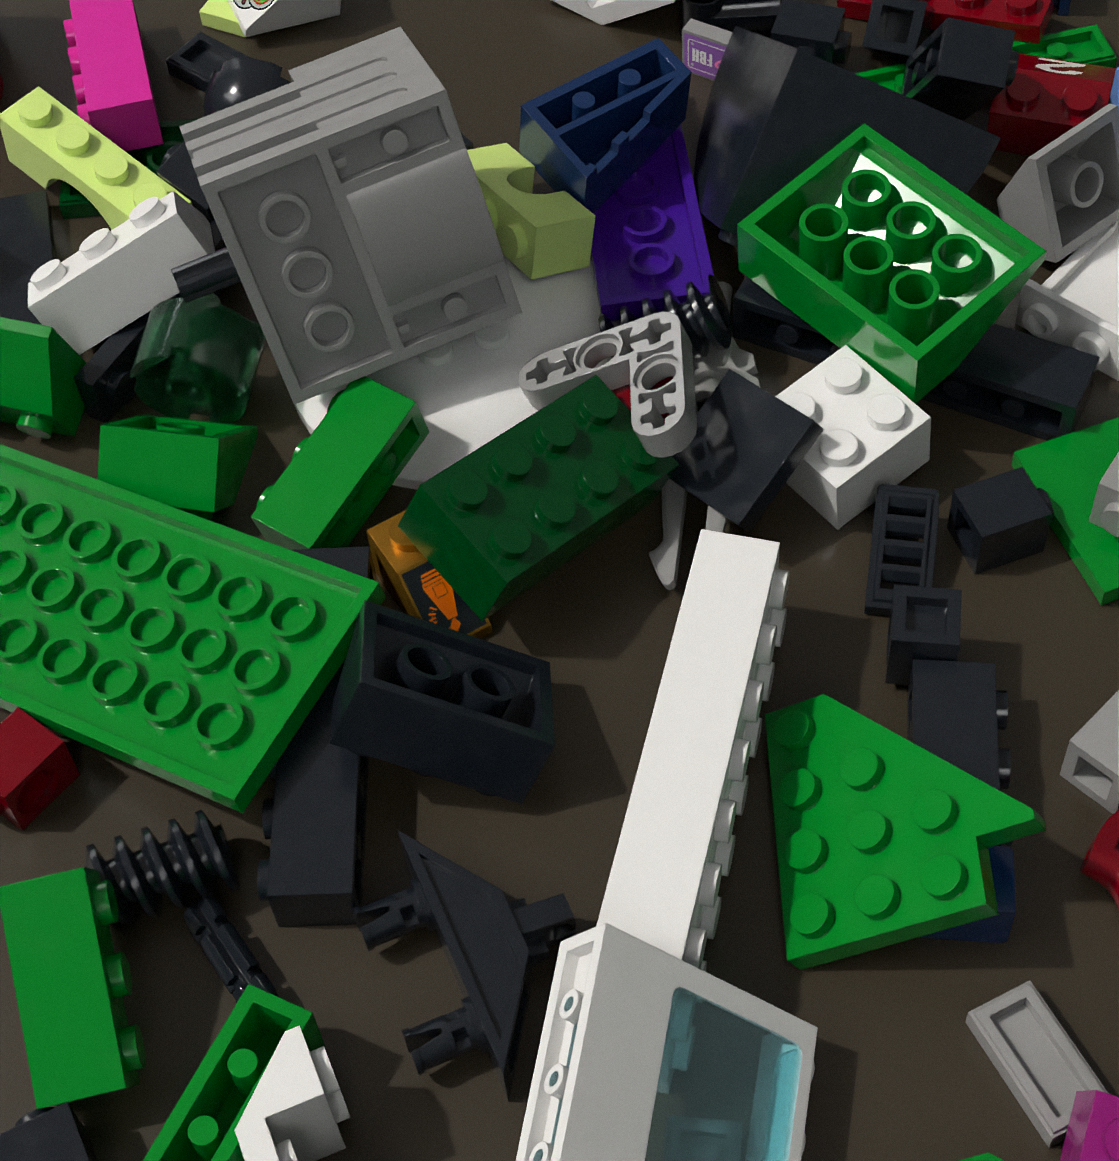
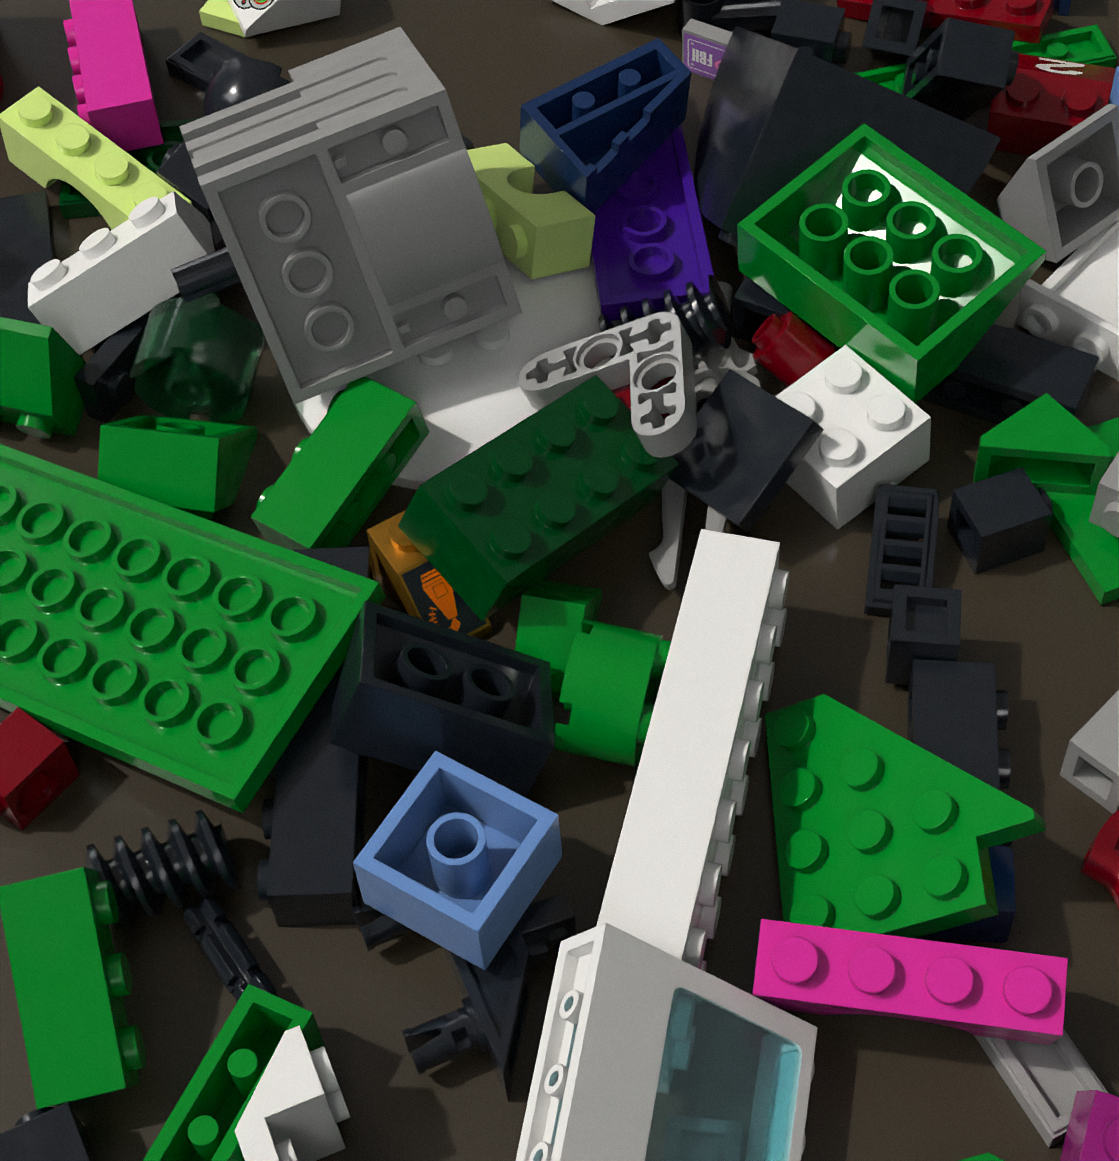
(459, 859): none -> medium blue brick
(549, 622): none -> green slope
(610, 692): none -> green brick
(789, 347): none -> dark red brick
(913, 979): none -> dark pink arch
(1050, 447): none -> green slope

